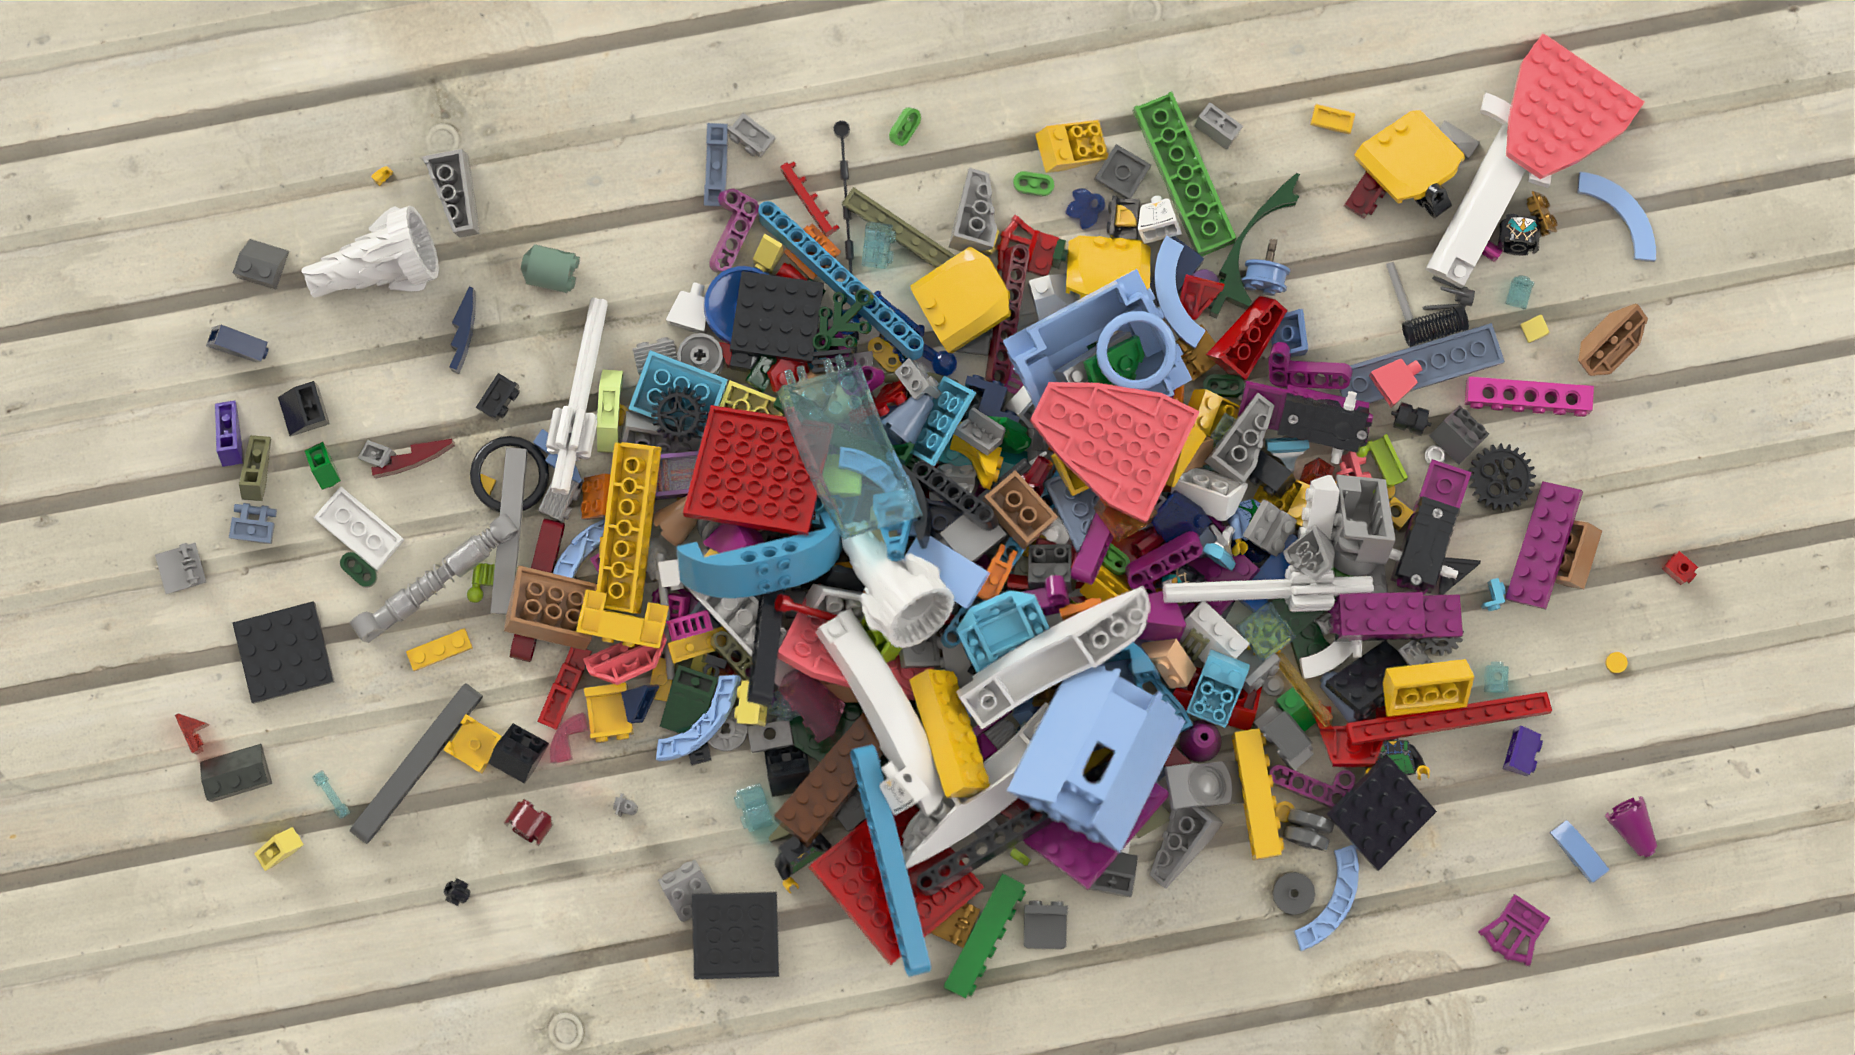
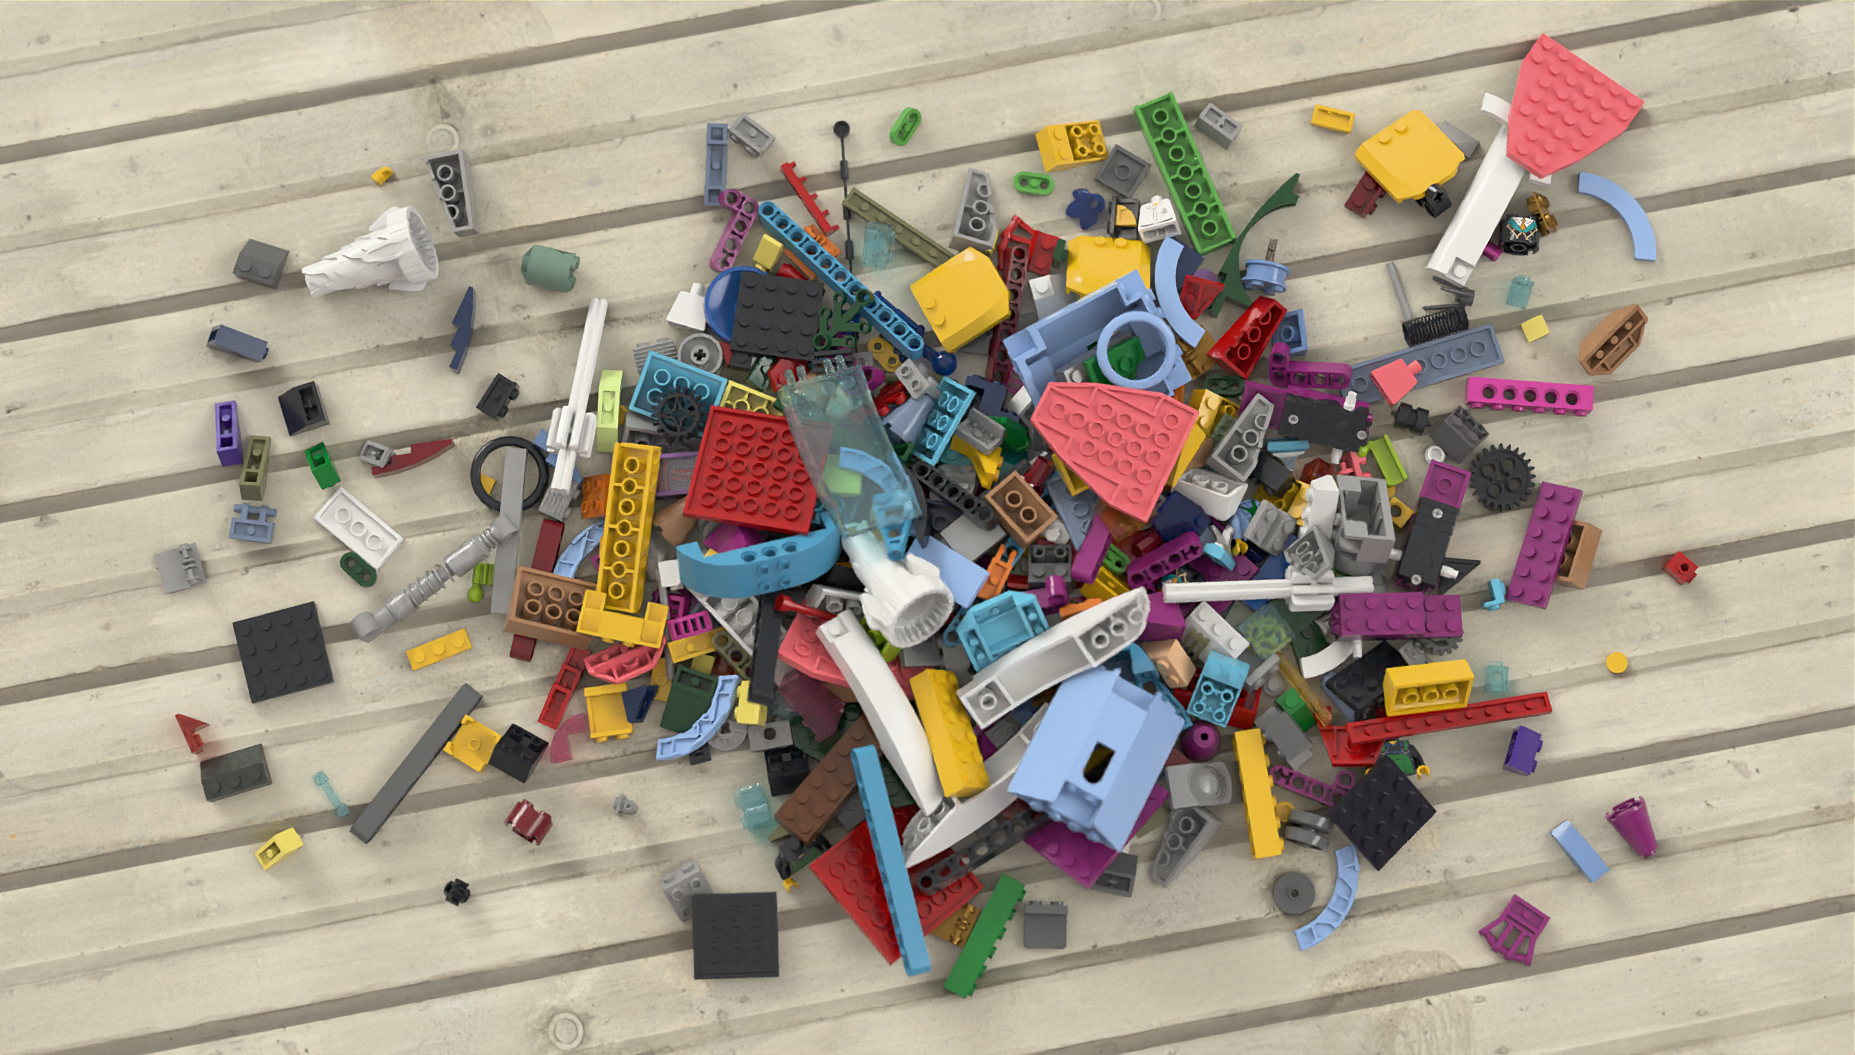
(714, 662): black tile -> none
(902, 787): white torso -> none
(1020, 857): lime tile -> none

